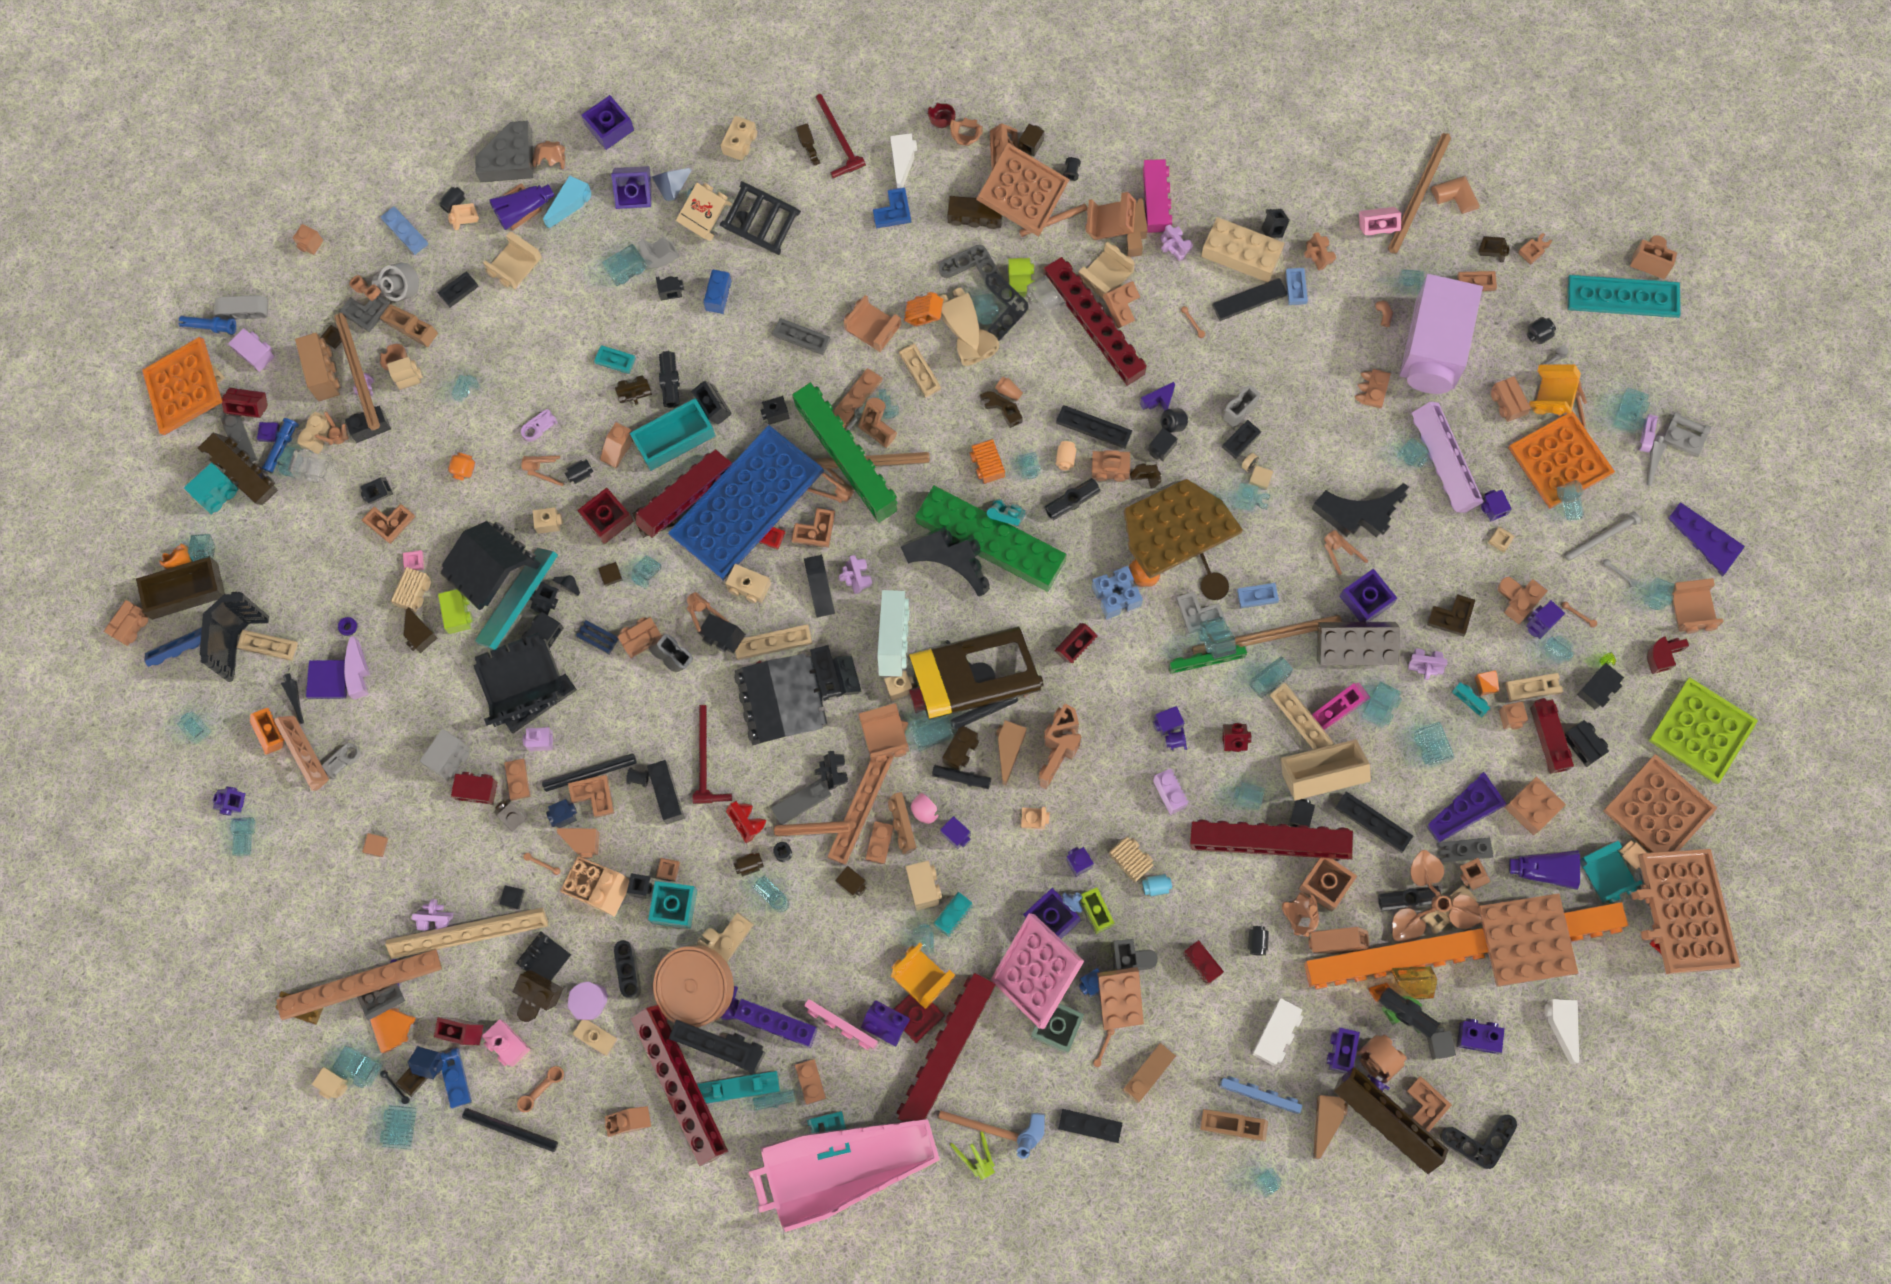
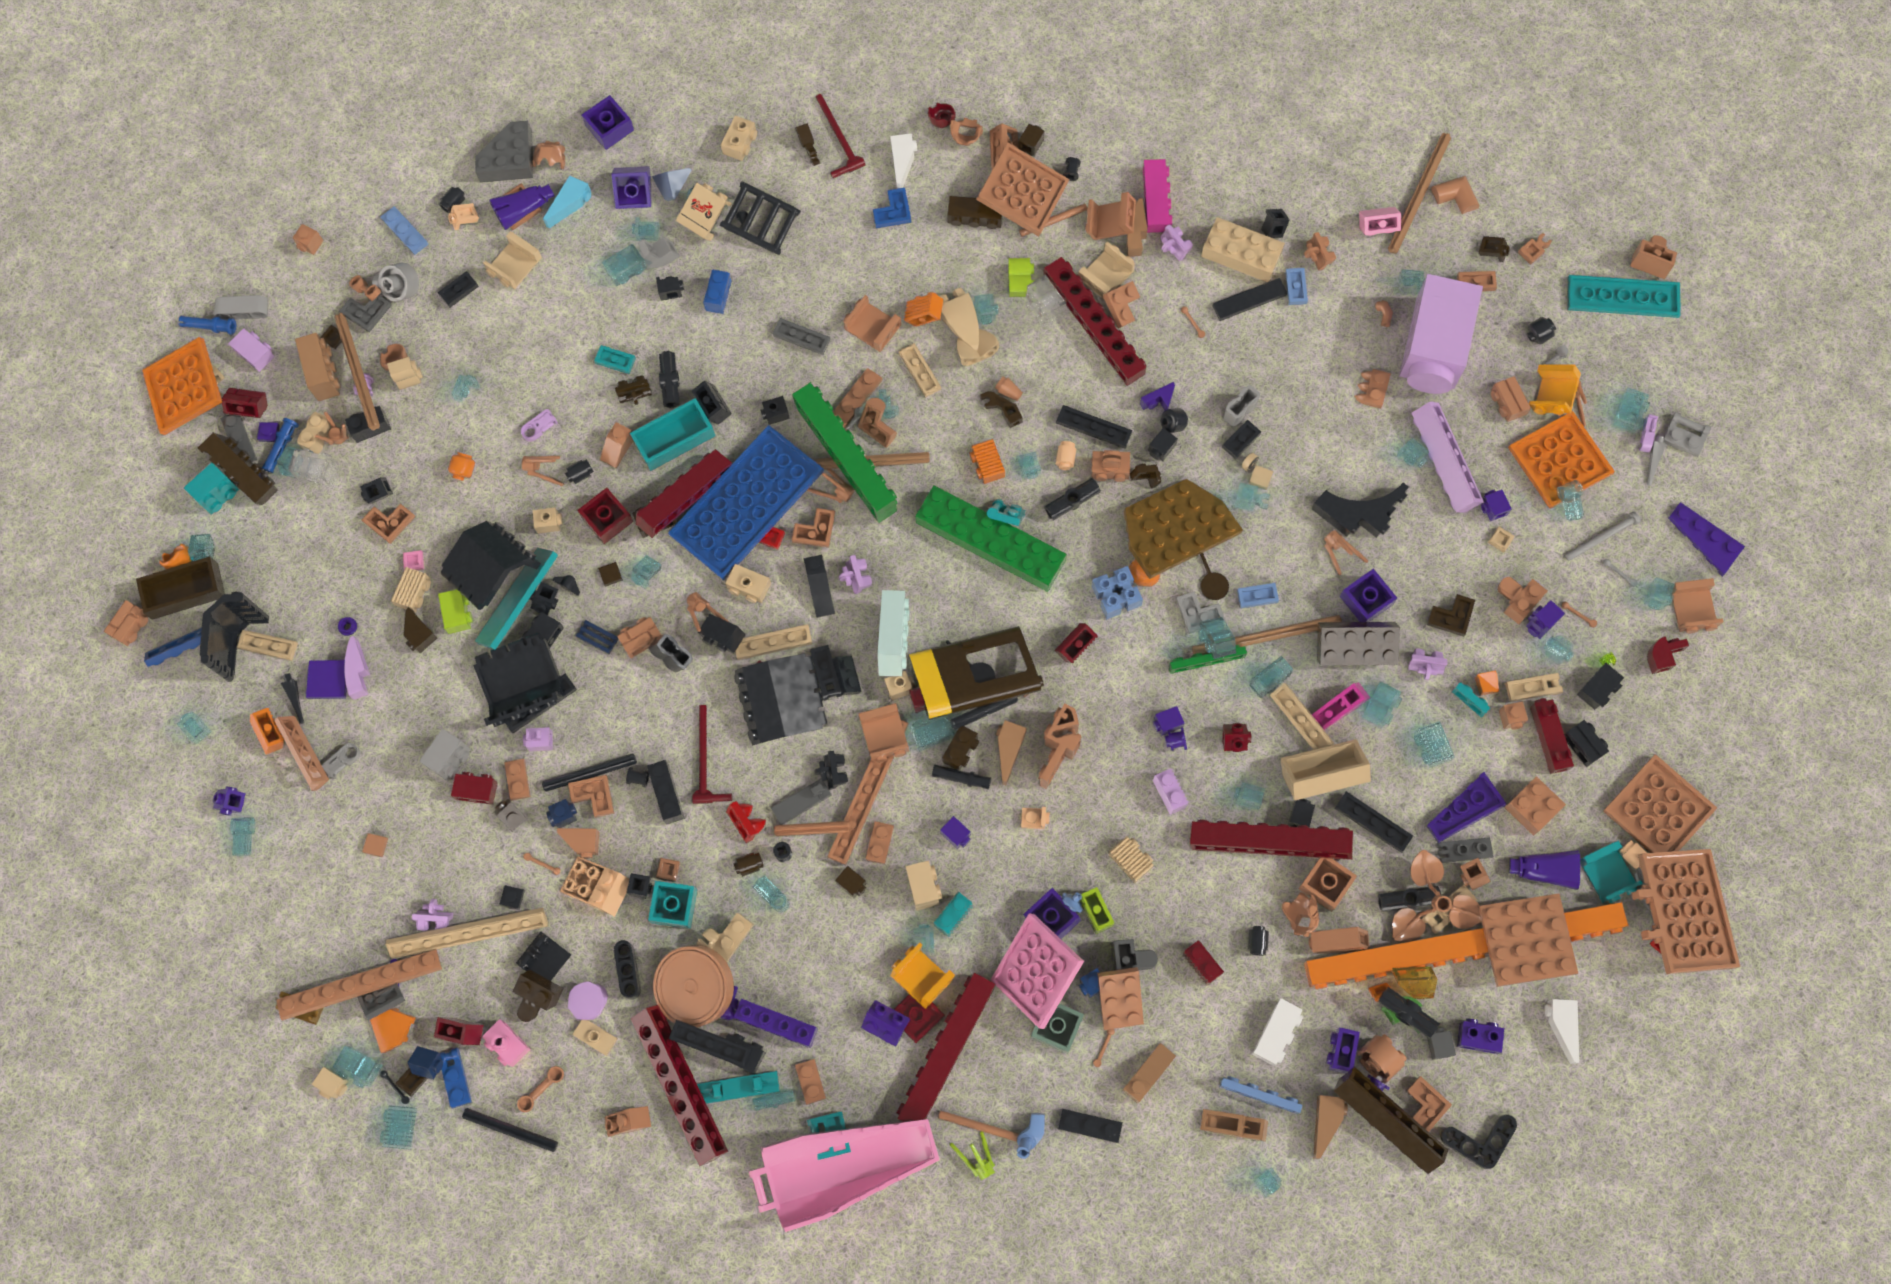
(409, 325): medium nougat slope -> none
(645, 230): none -> clear light blue bracket
(847, 1030): bright pink plate -> none
(901, 823): medium nougat plate -> none
(924, 809): bright pink hair -> none
(959, 556): black arch -> none
(977, 261): dark grey beam -> none
(1011, 310): black beam -> none
(1079, 861): dark purple brick -> none
(1157, 885): medium azure brick -> none
(1703, 730): lime plate -> none

